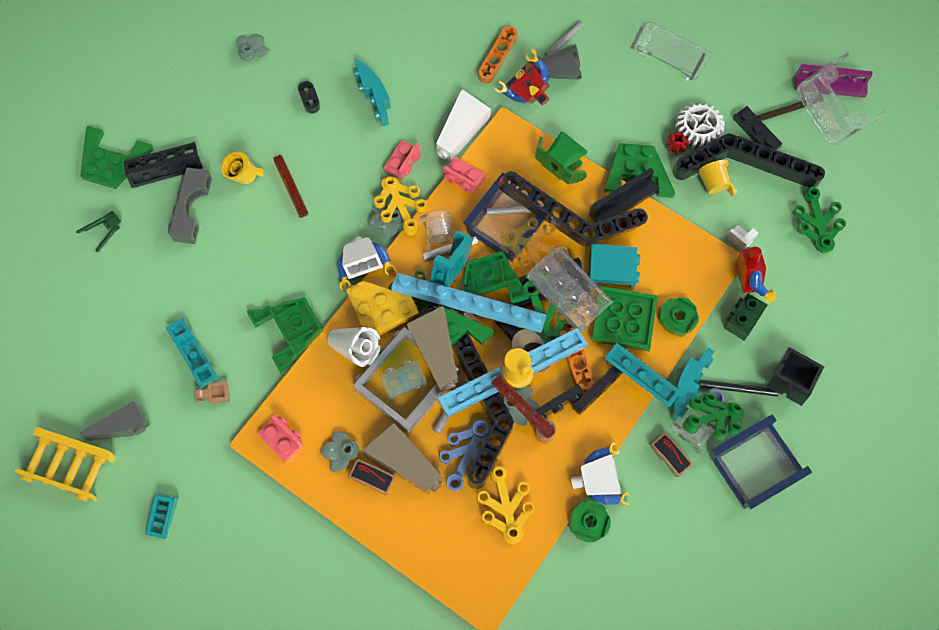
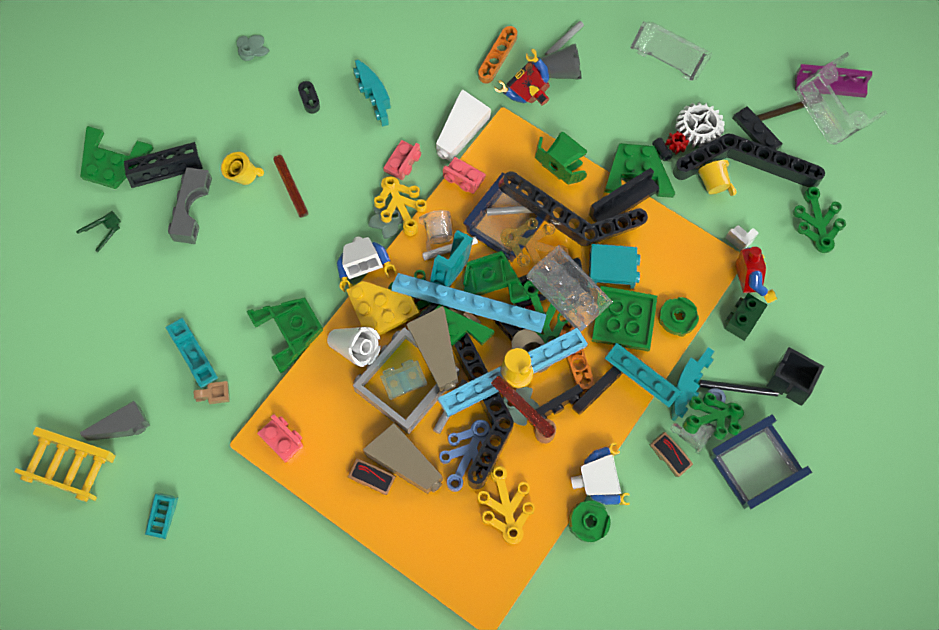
(337, 452): sand green plate -> none
(664, 153): none -> black pin

